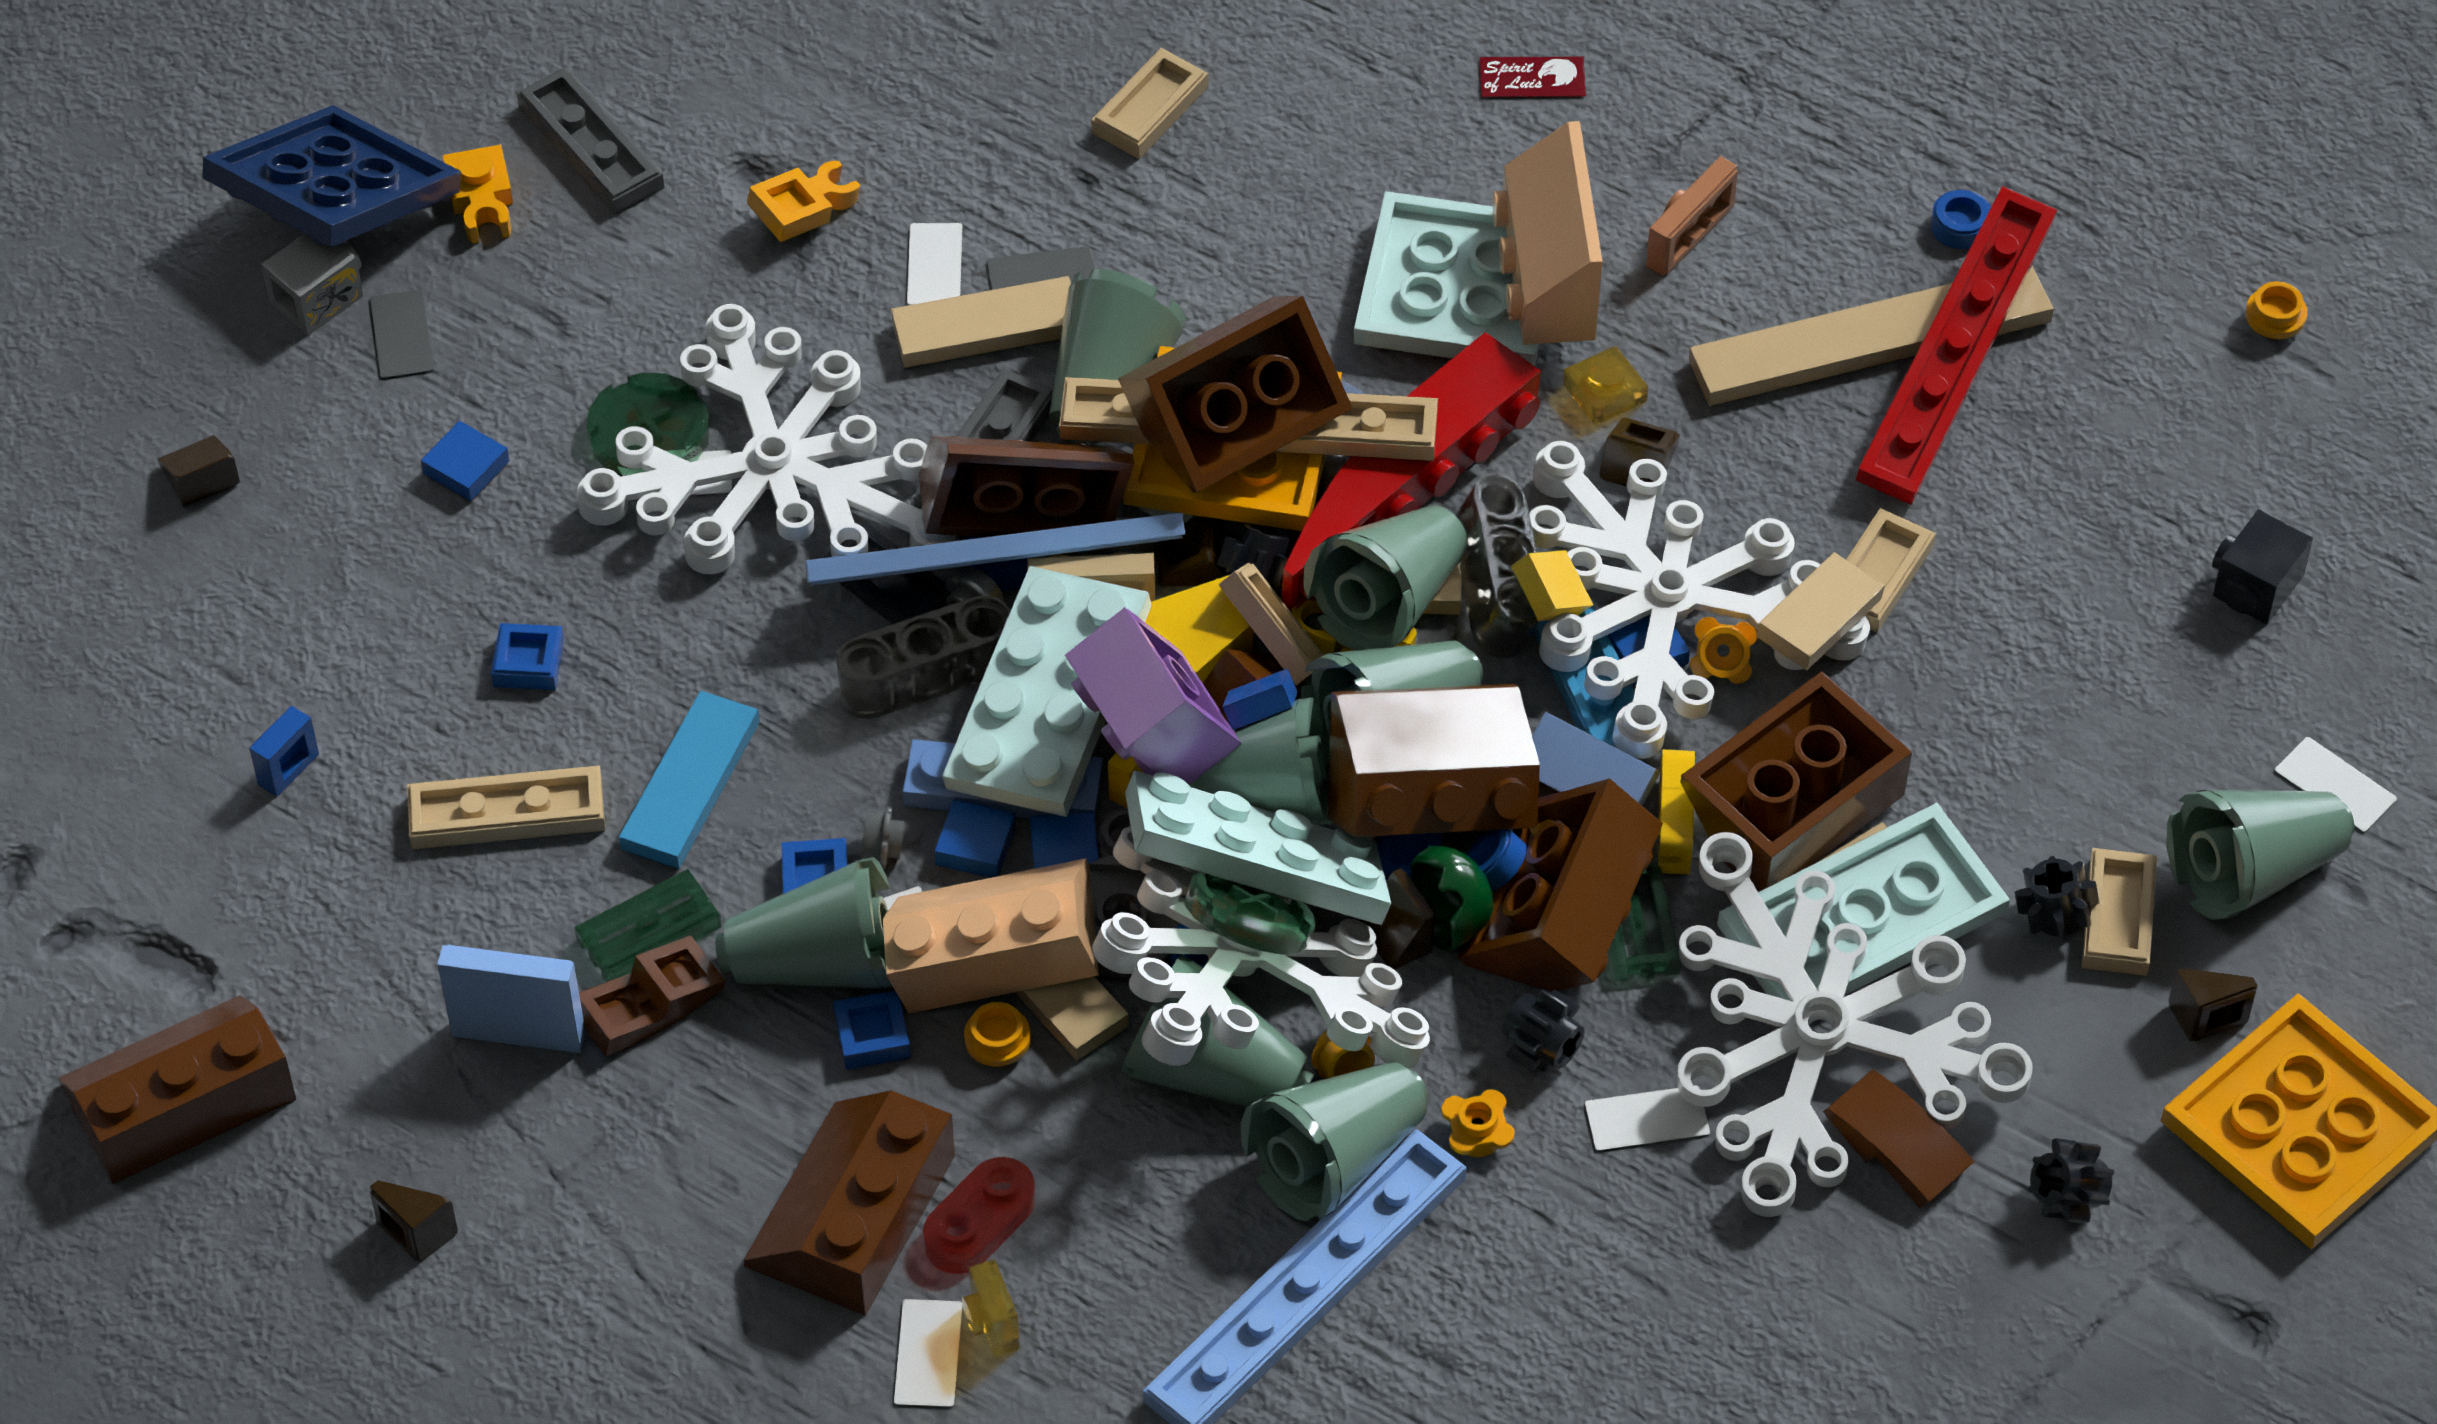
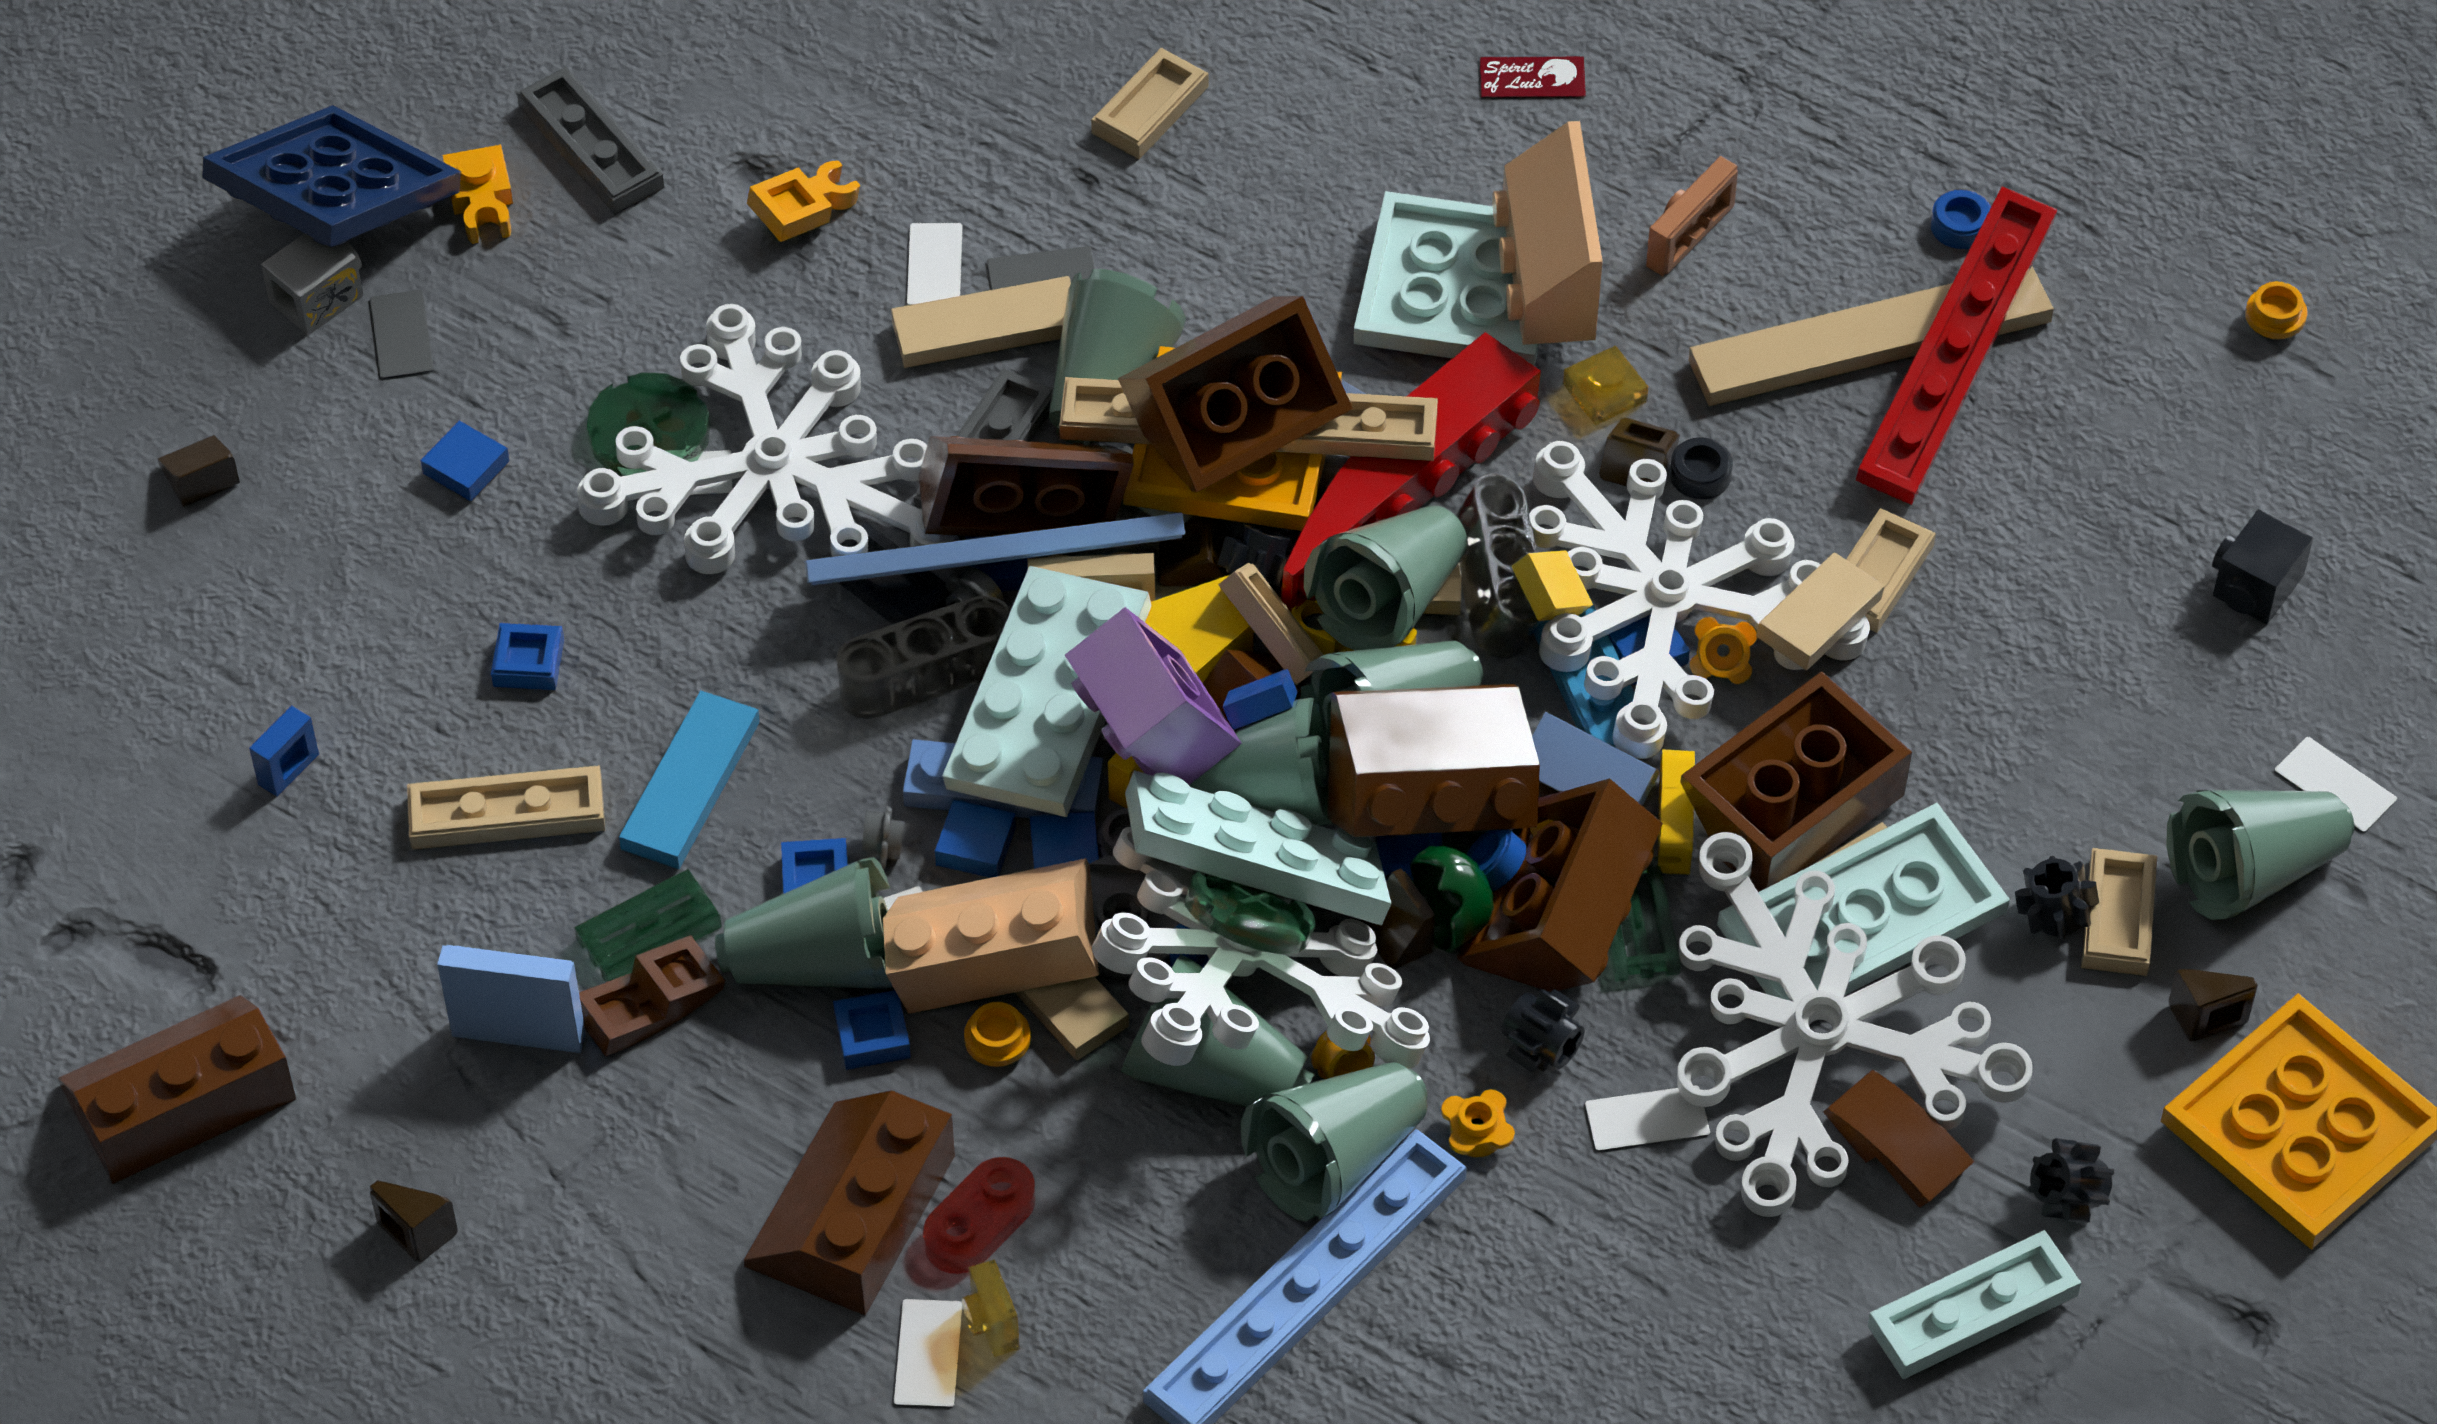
(1701, 468): none -> black tile
(1973, 1304): none -> light aqua plate

